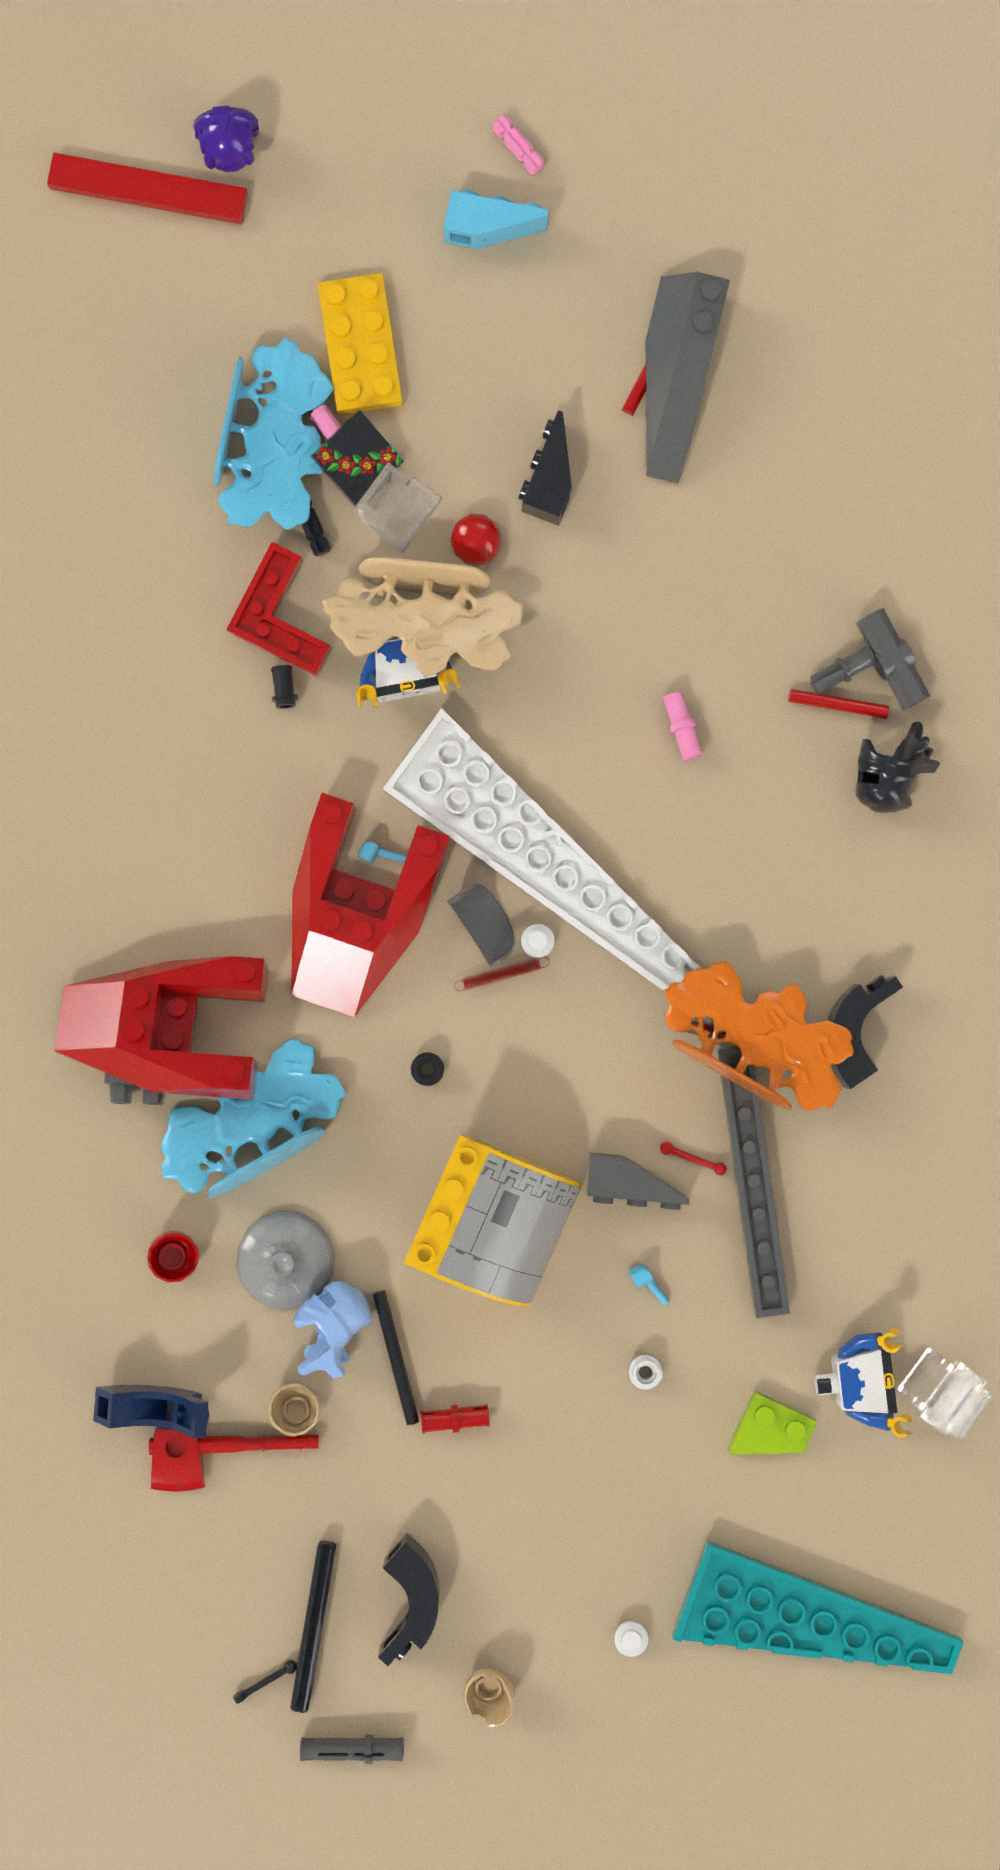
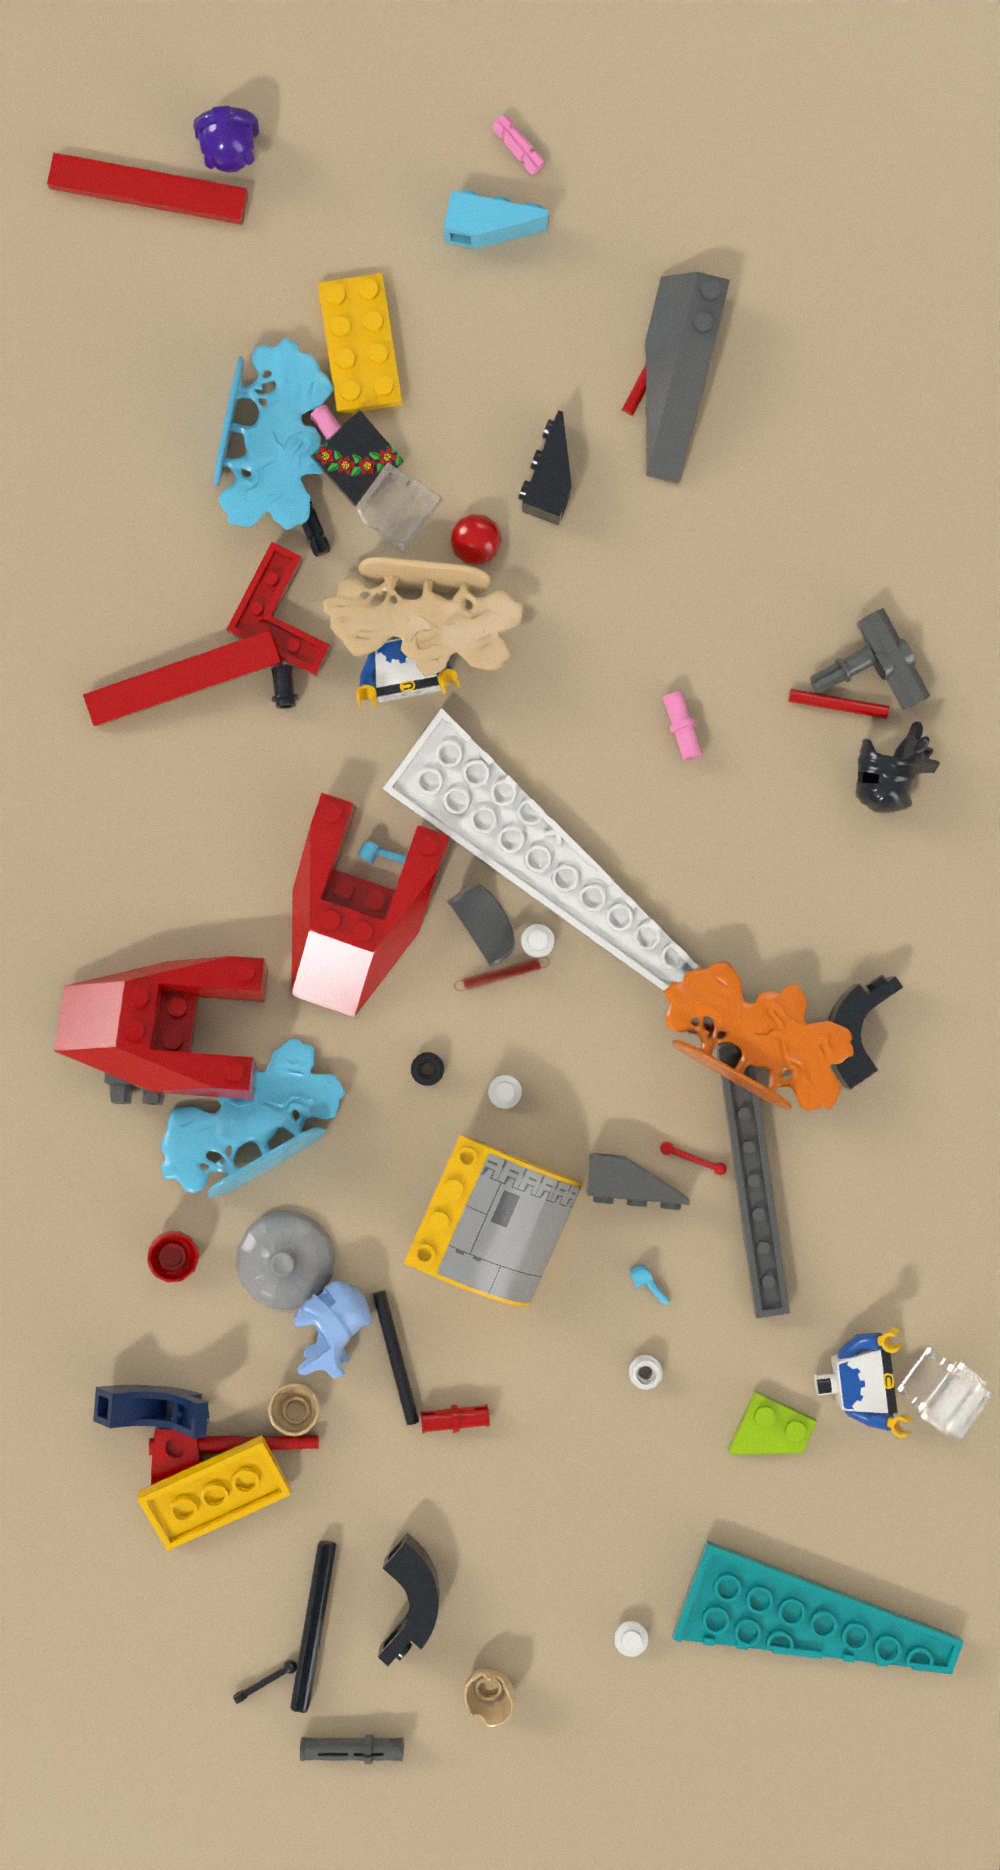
(182, 678): none -> red tile
(214, 1493): none -> yellow plate
(505, 1091): none -> white plate

